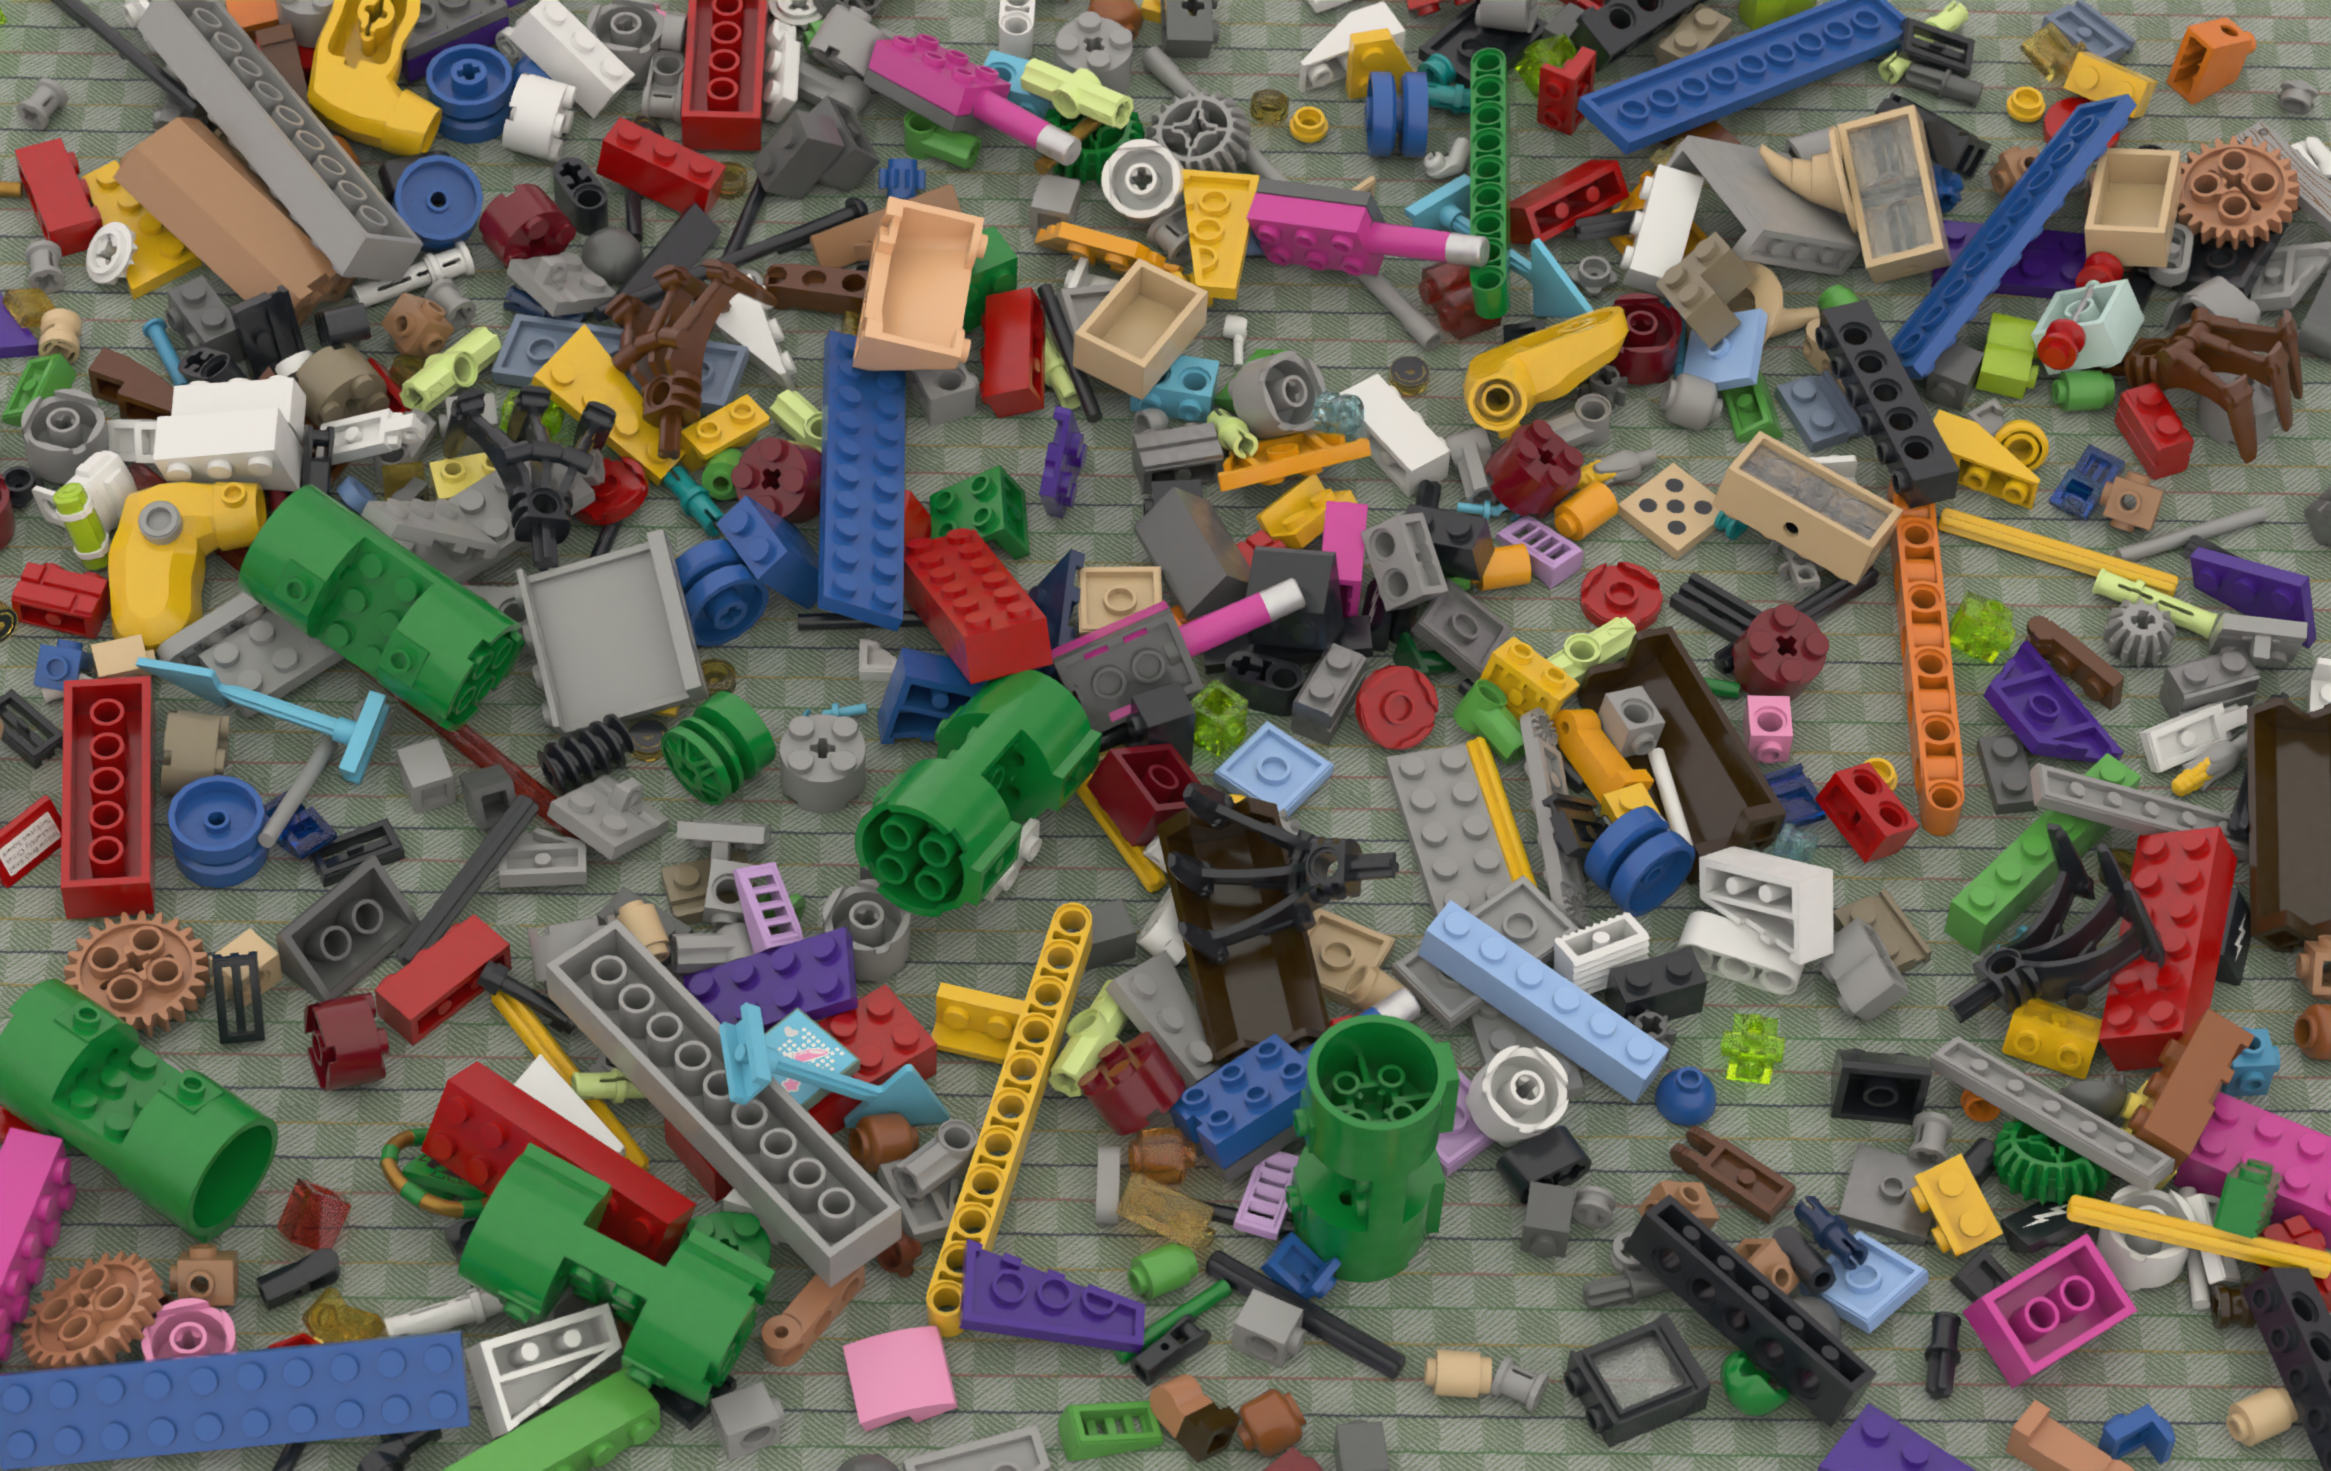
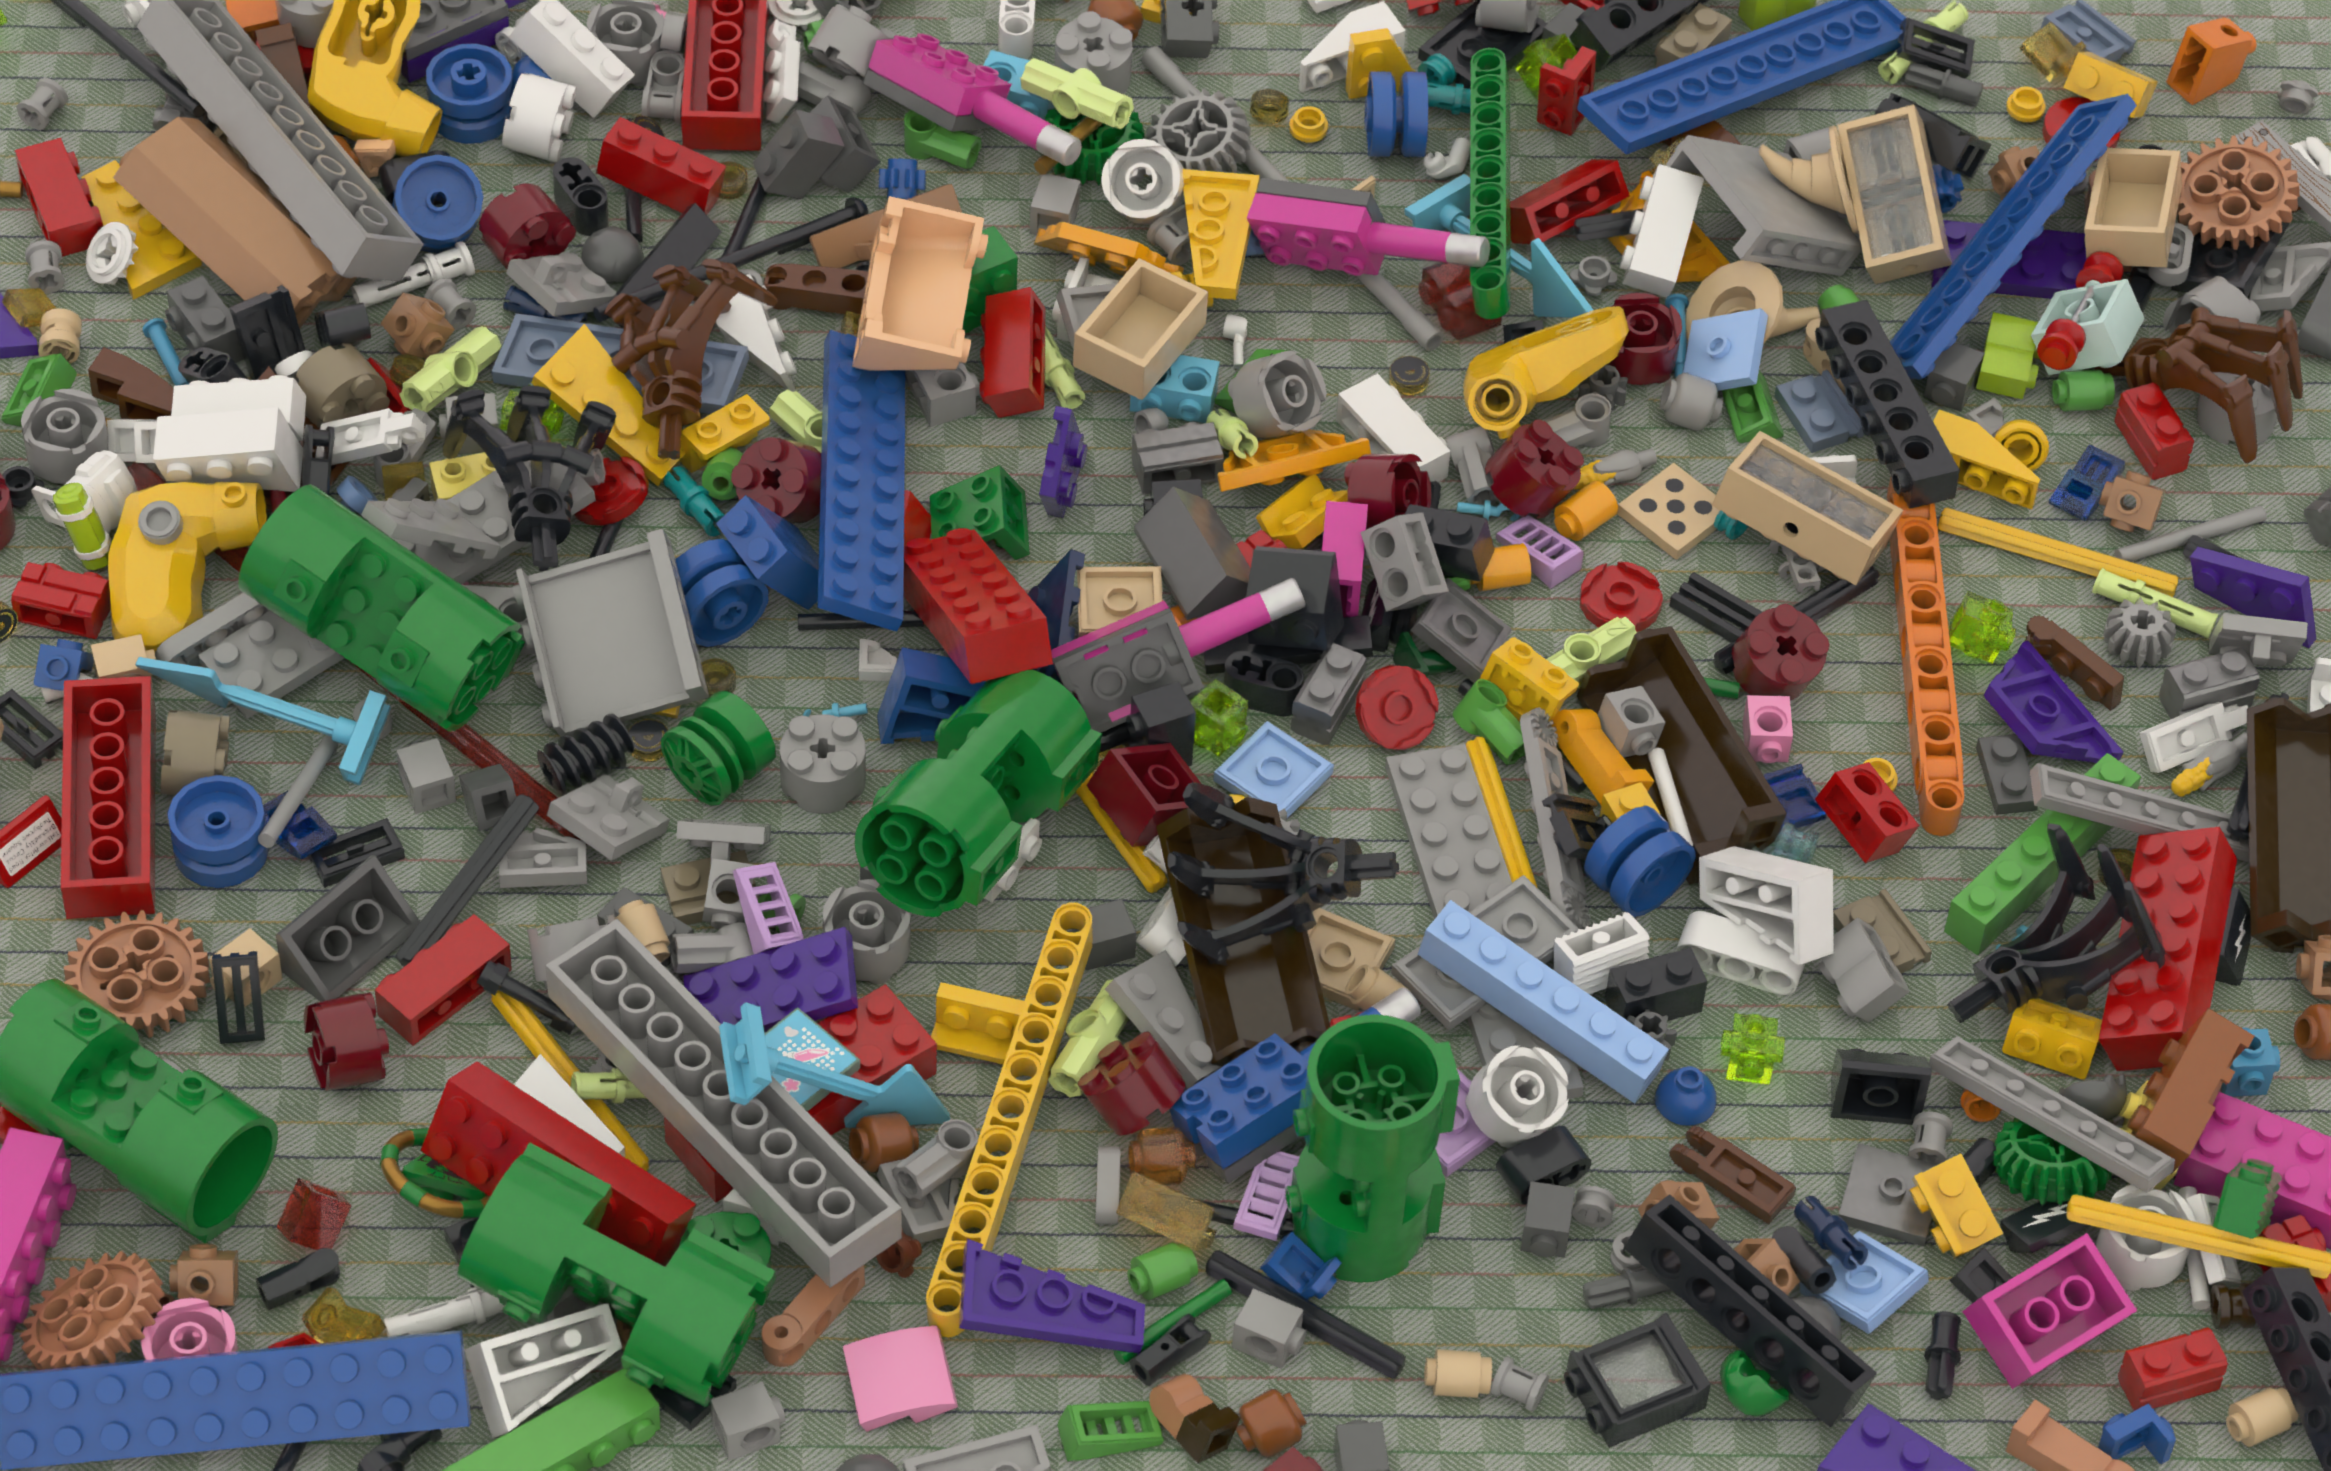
(374, 154): none -> light nougat tile
(1066, 346): black bar -> none
(1338, 413): clear light blue wheel -> none
(1387, 485): none -> dark red brick
(1704, 285): dark tan brick -> none
(2173, 1369): none -> red brick

